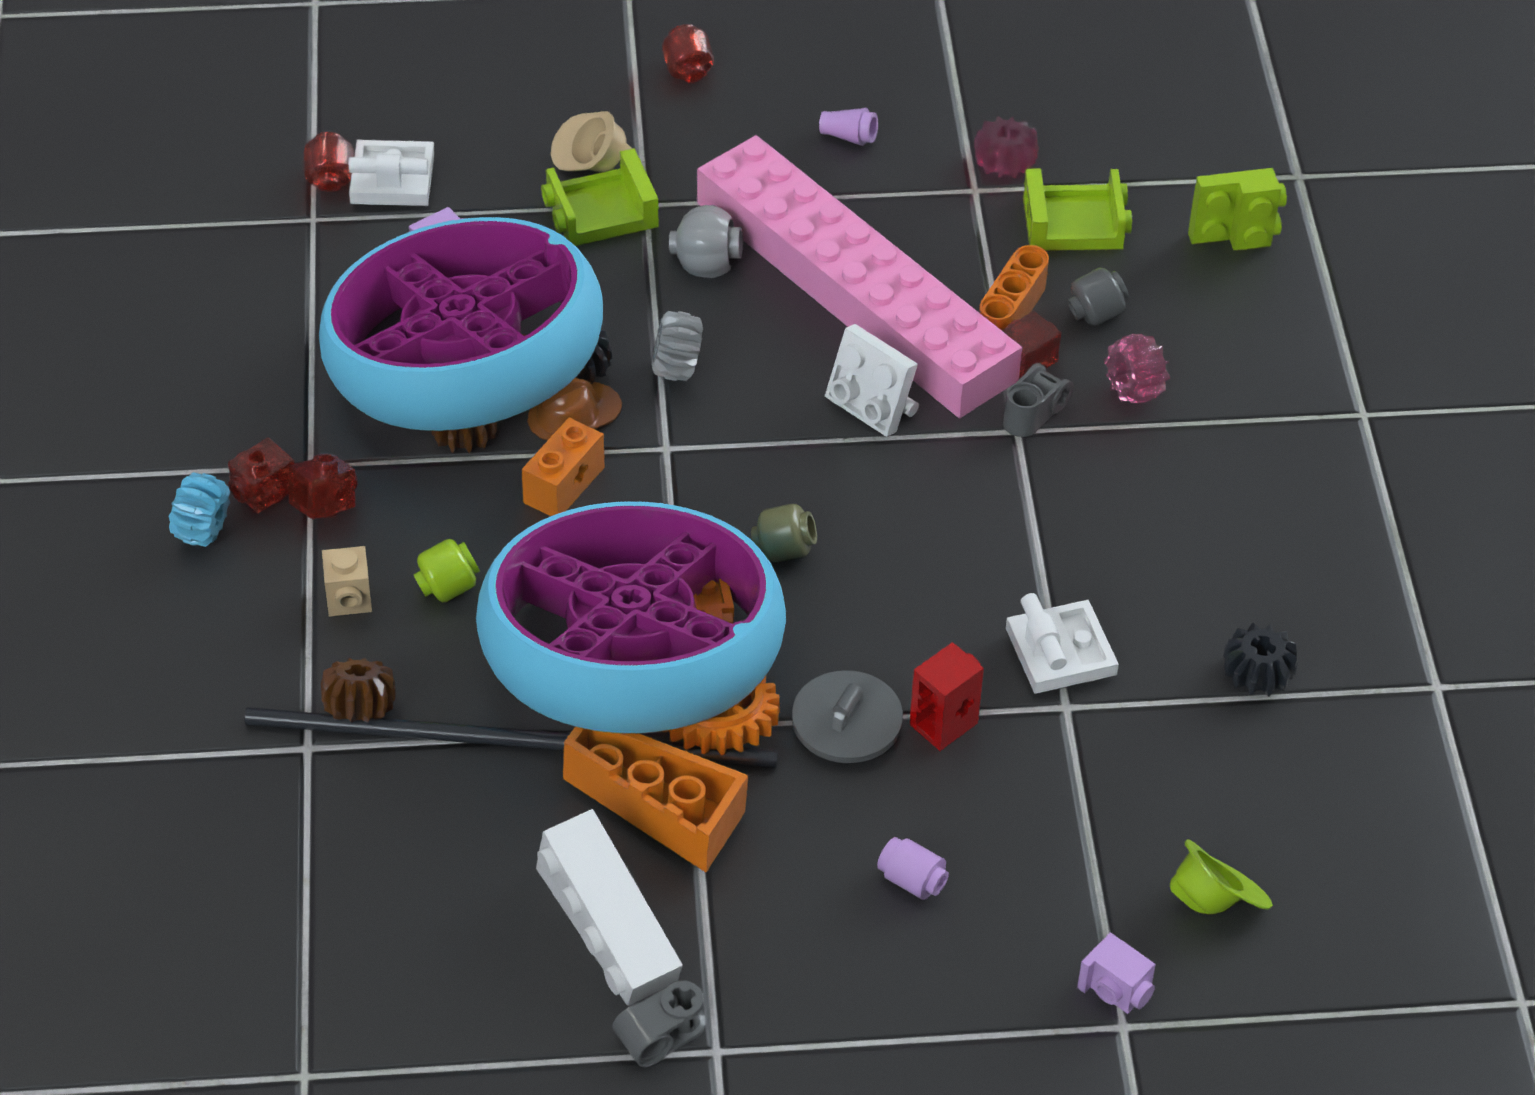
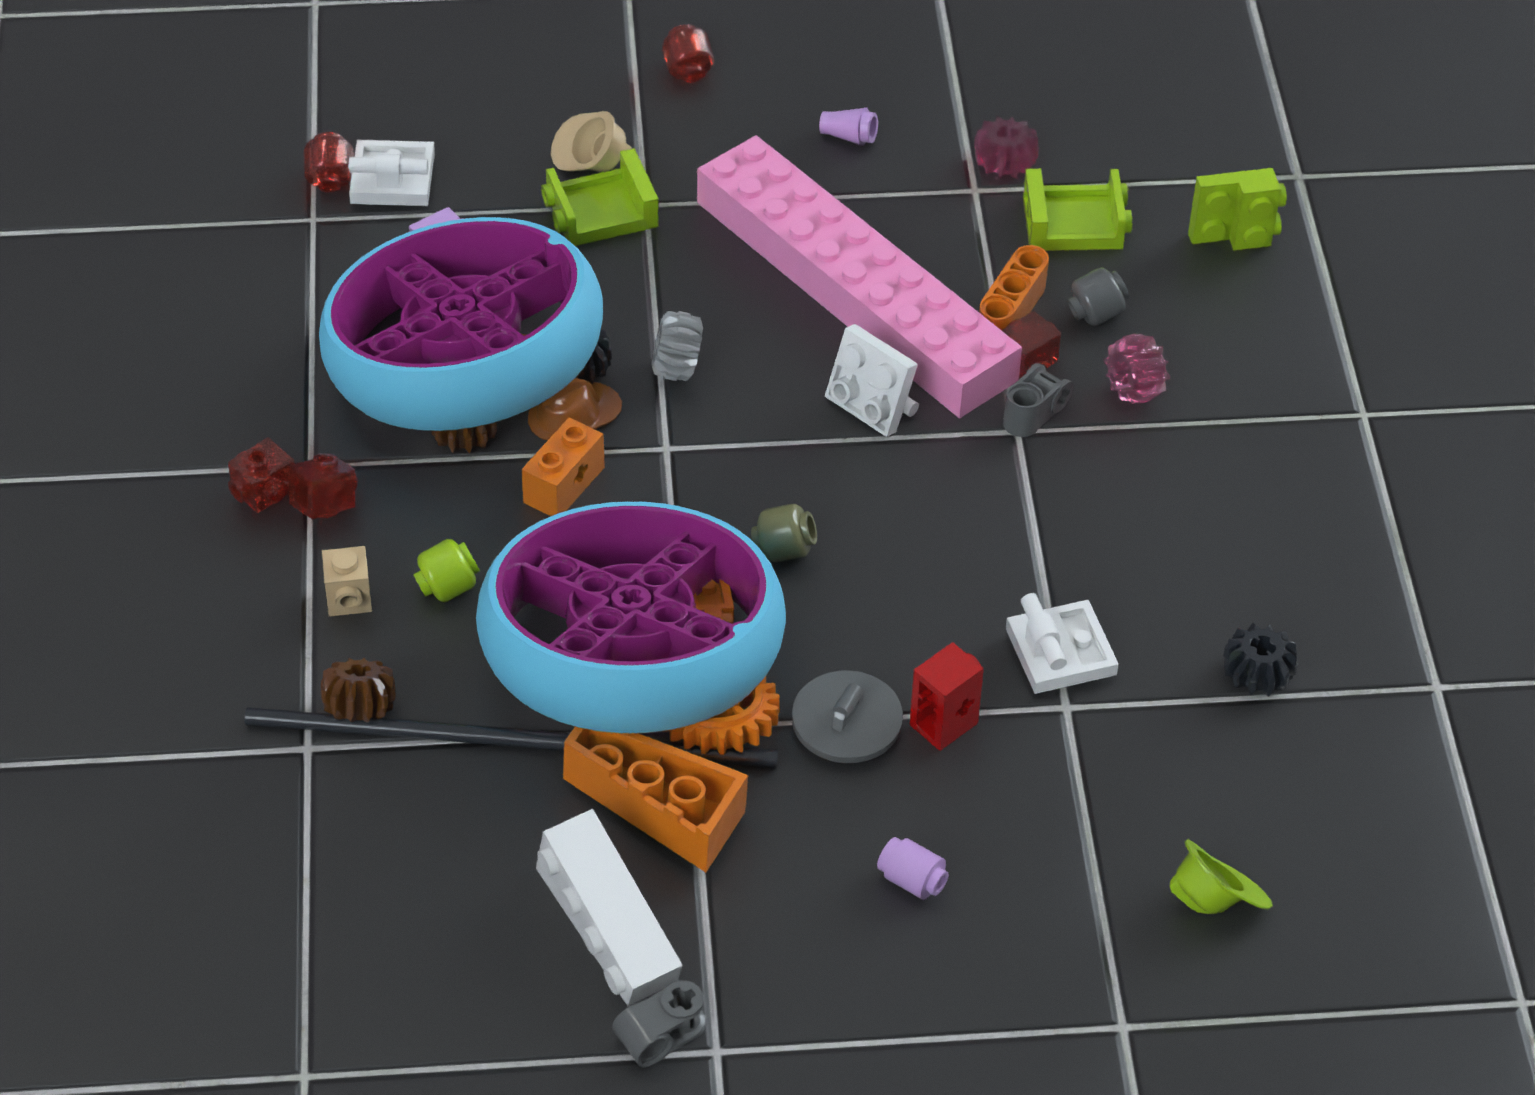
(199, 509): medium azure gear -> none
(706, 241): light grey plant -> none
(1118, 974): lavender brick -> none

